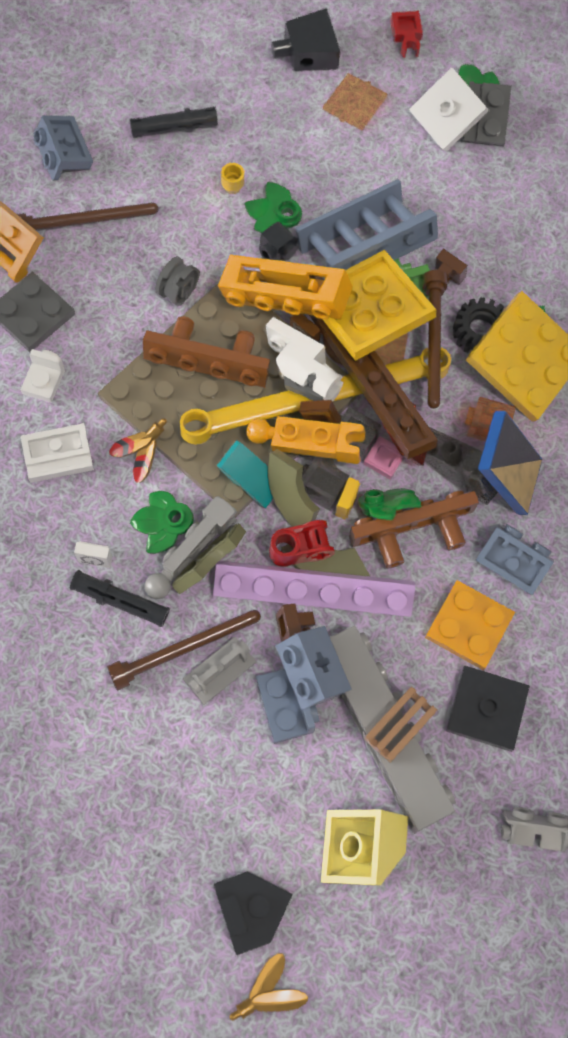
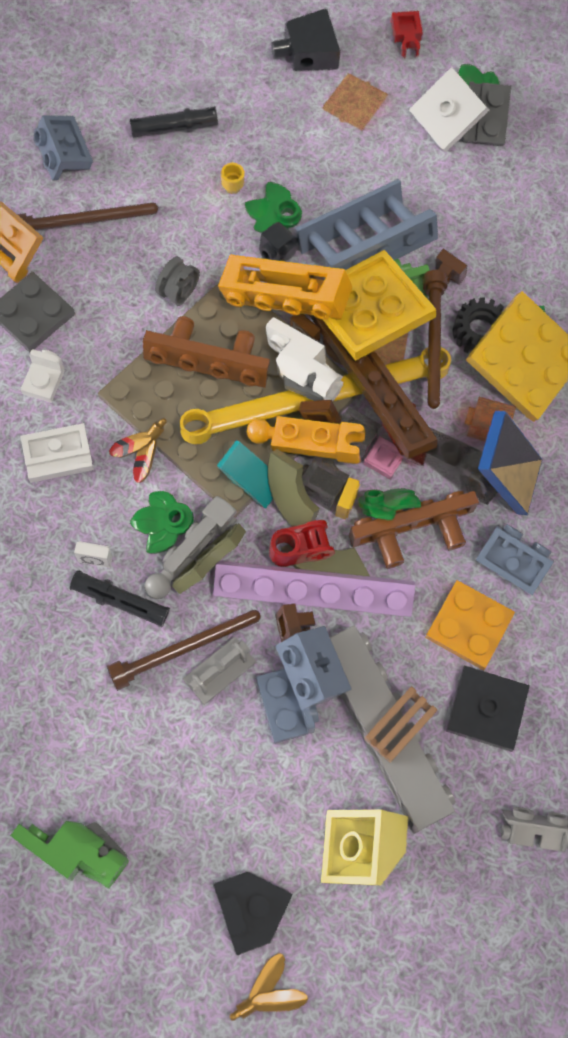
(75, 849): none -> bright green plate

